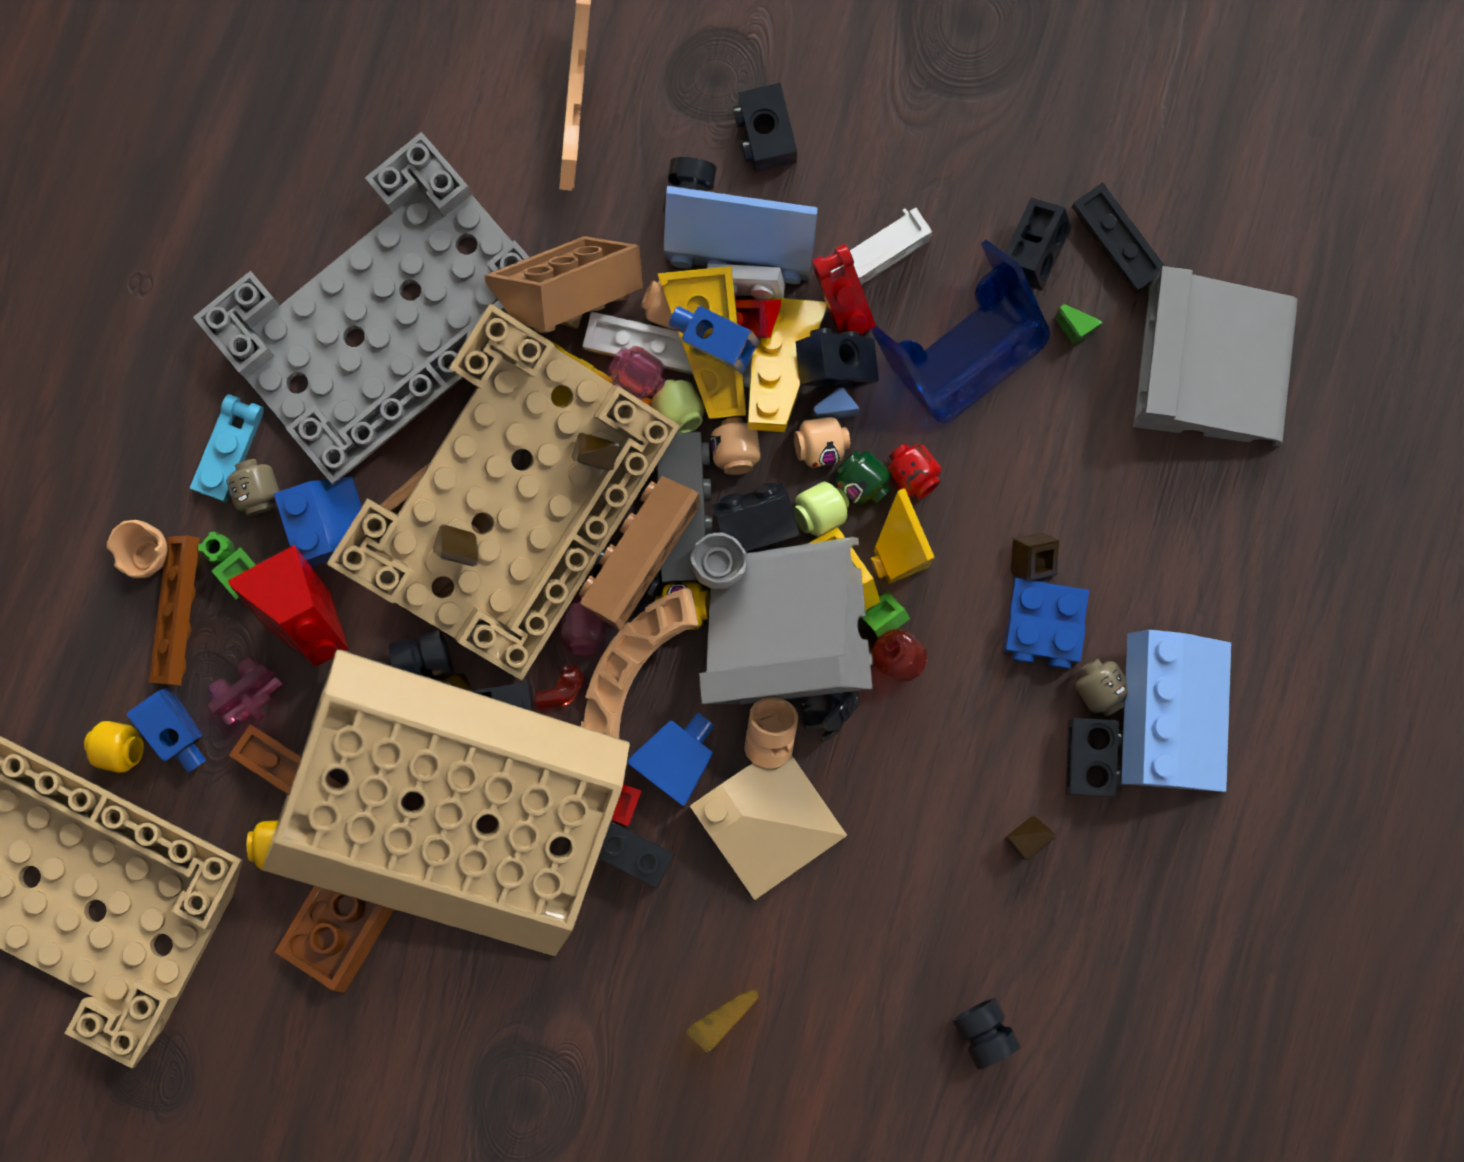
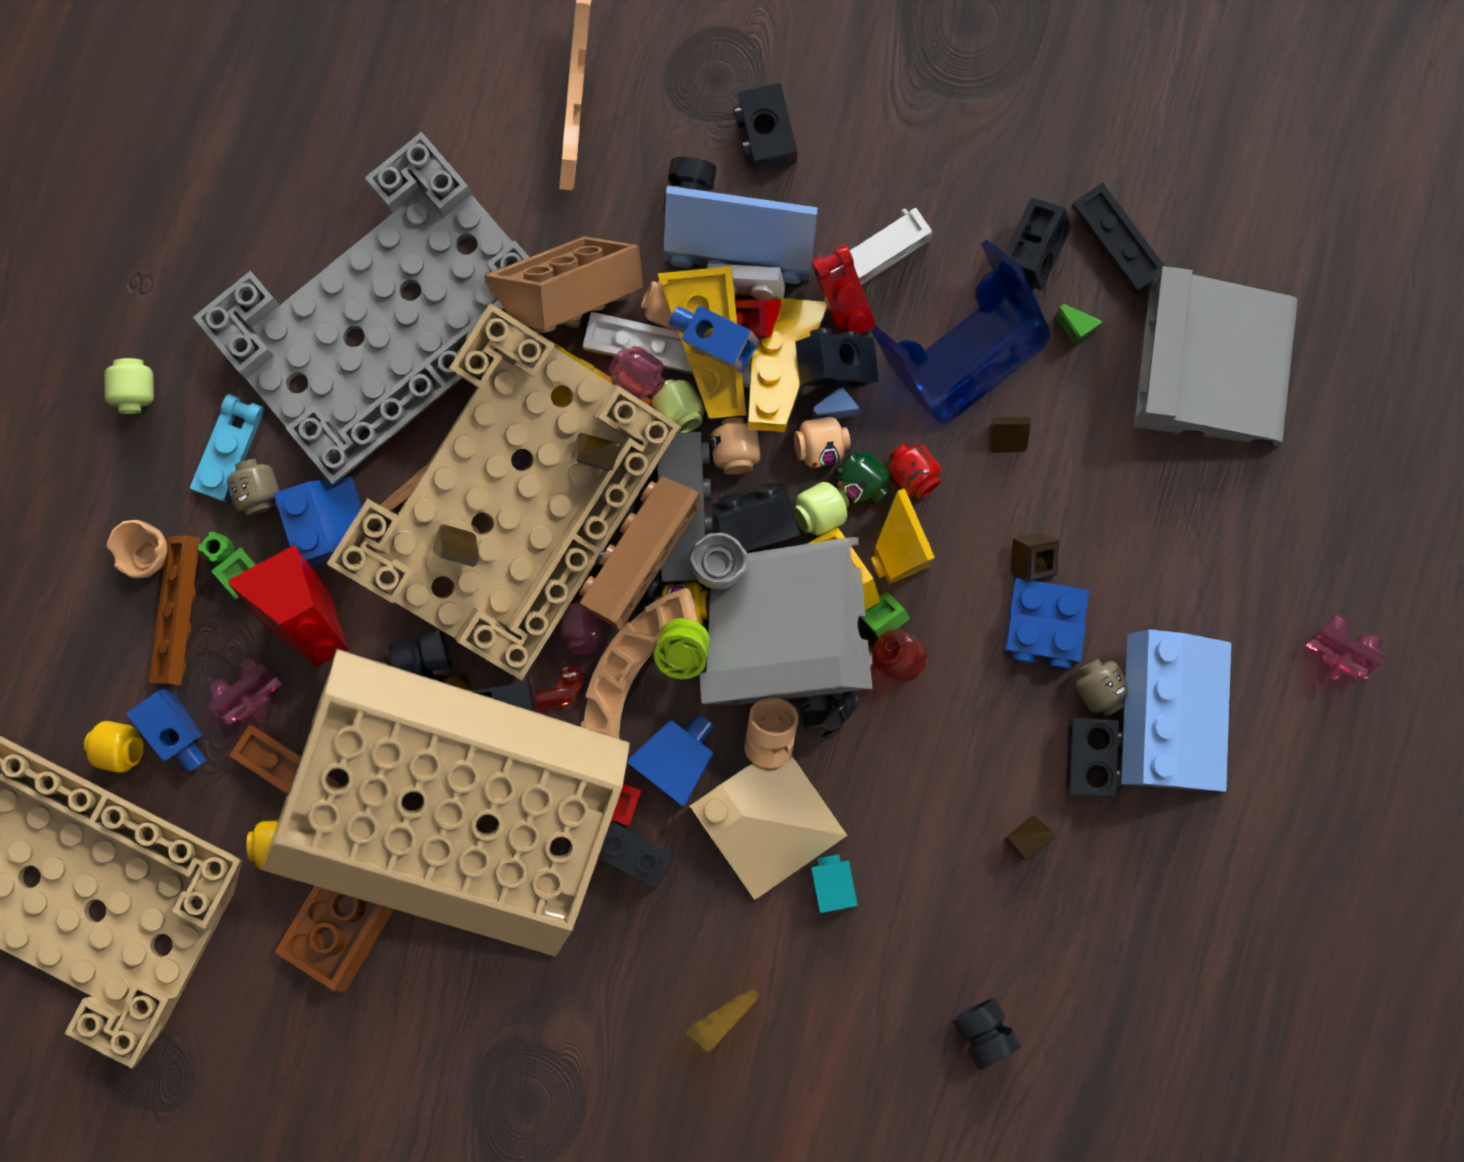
(128, 385): none -> yellowish green head
(683, 647): none -> lime wheel
(833, 884): none -> teal brick
(1009, 434): none -> dark brown slope
(1345, 653): none -> clear pink hips

